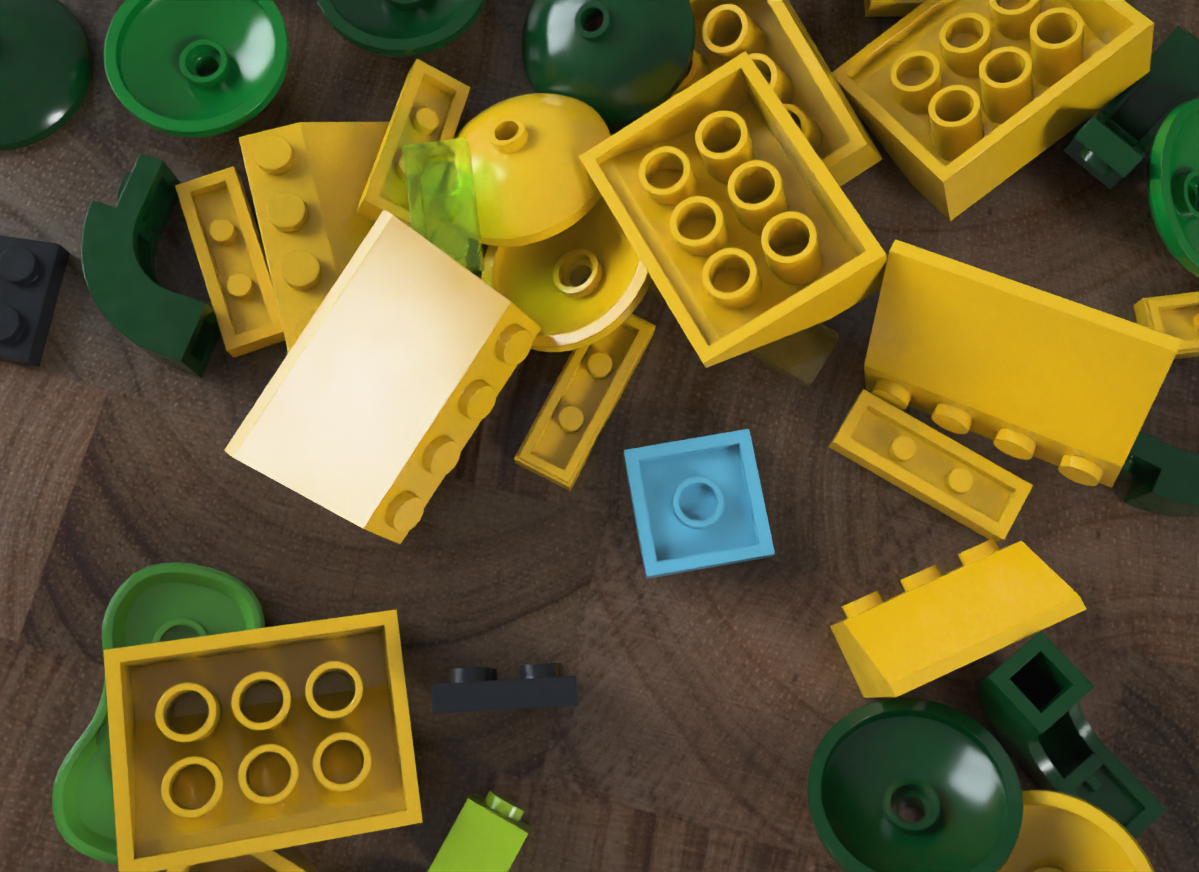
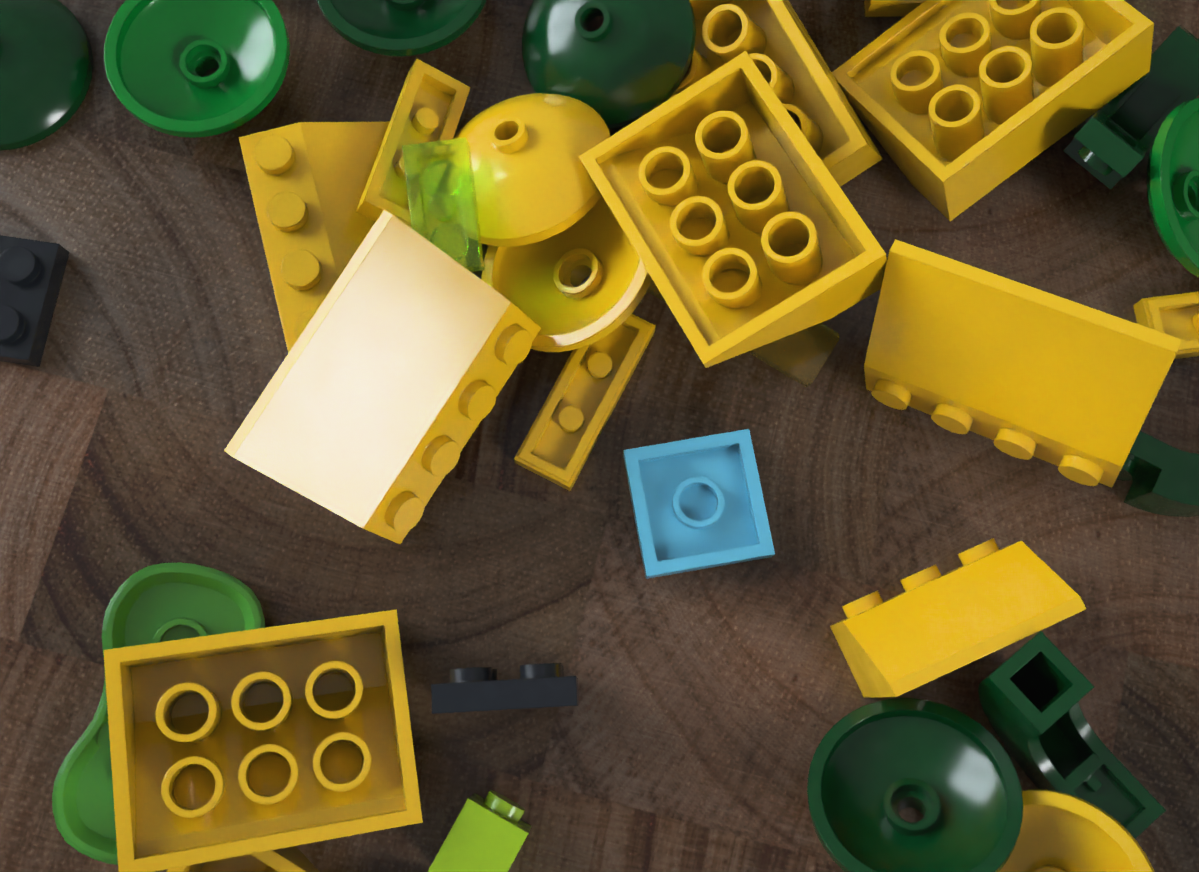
(122, 275): dark green arch -> none
(232, 260): yellow plate -> none
(931, 466): yellow plate -> none

